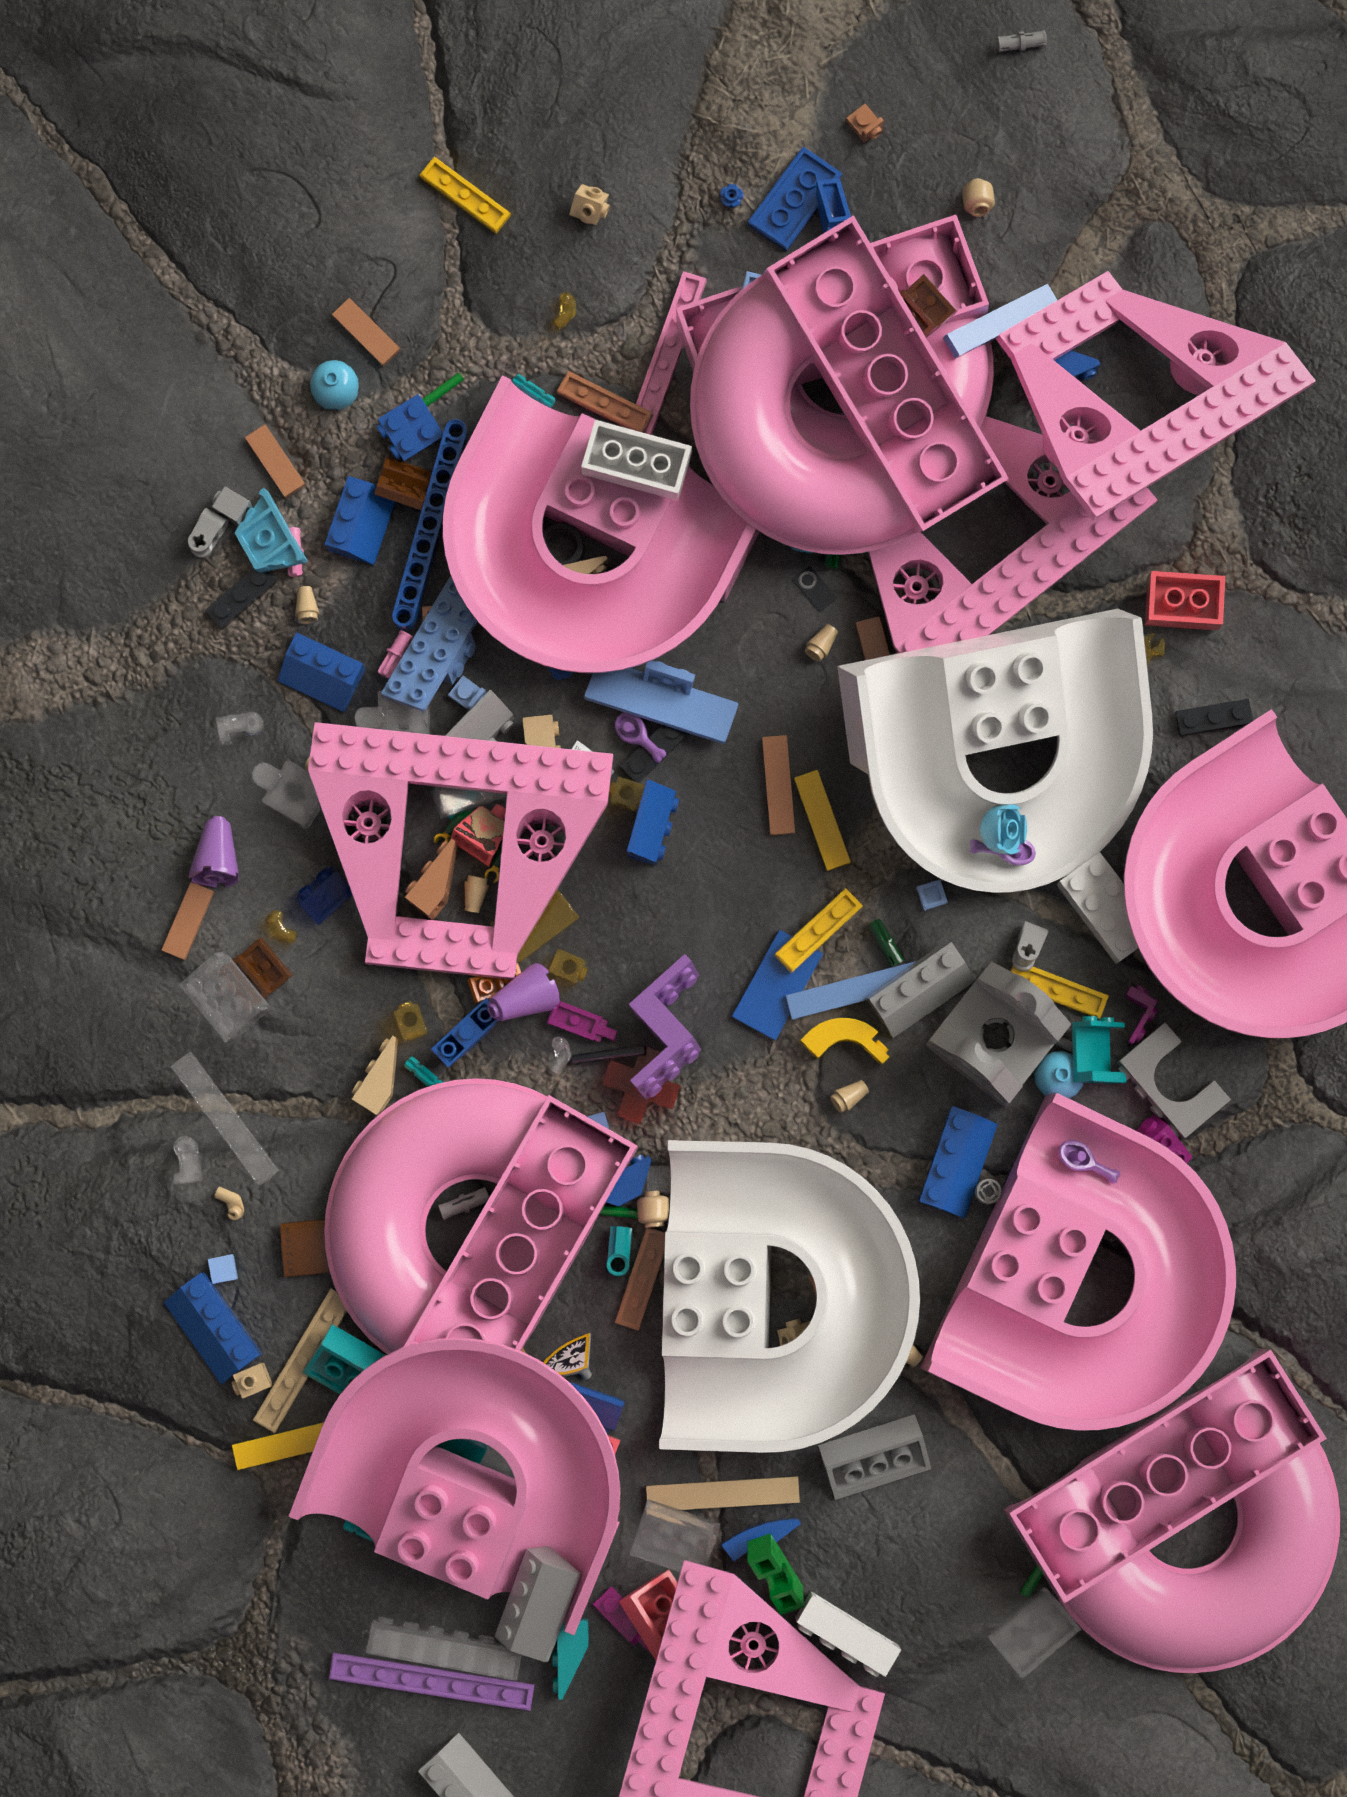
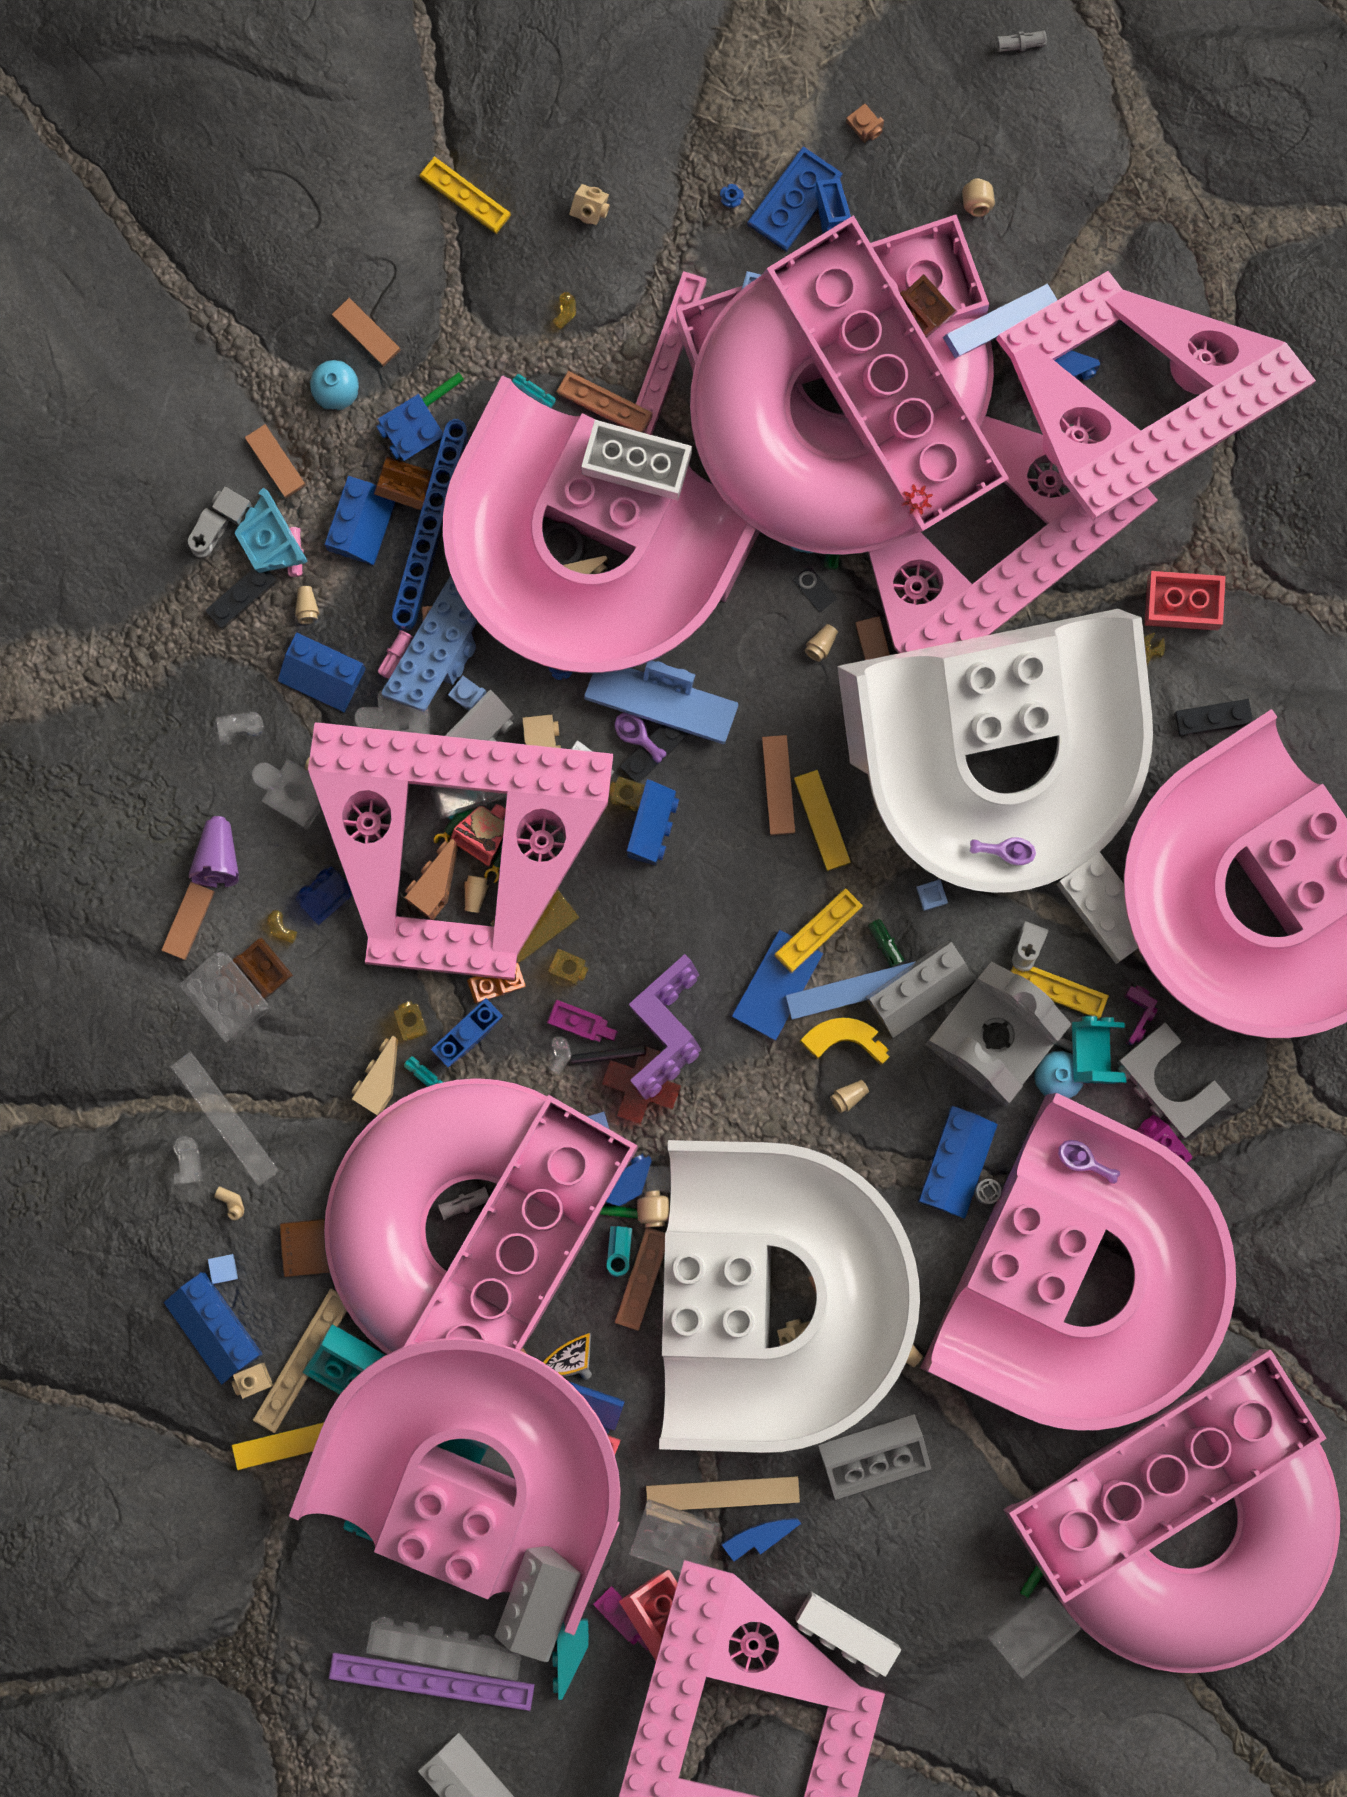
(525, 995): medium lavender cone -> none
(770, 1563): green arch -> none
(911, 495): none -> clear red gear
(1003, 829): medium azure cylinder -> none

